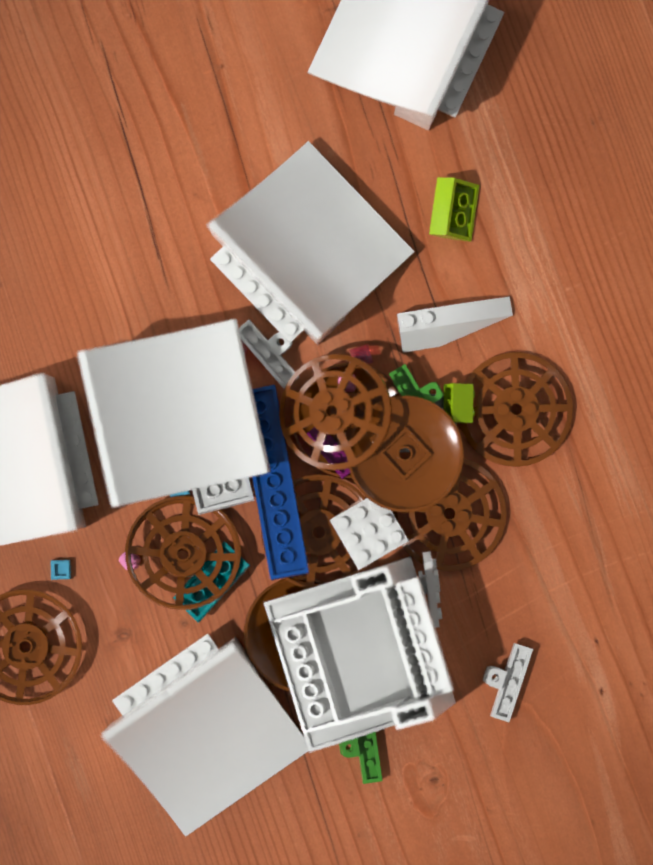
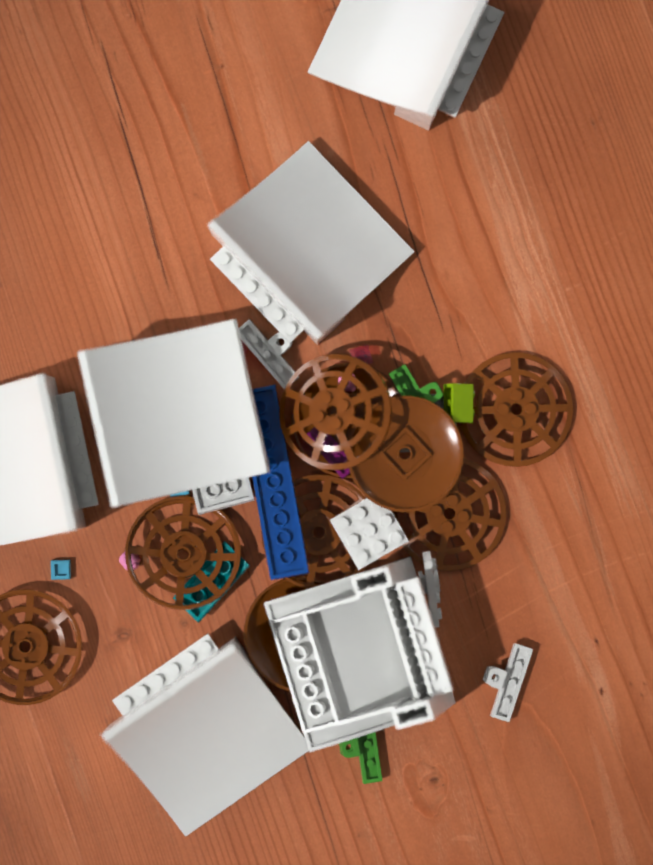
(448, 323): white wedge -> none
(454, 209): lime slope -> none

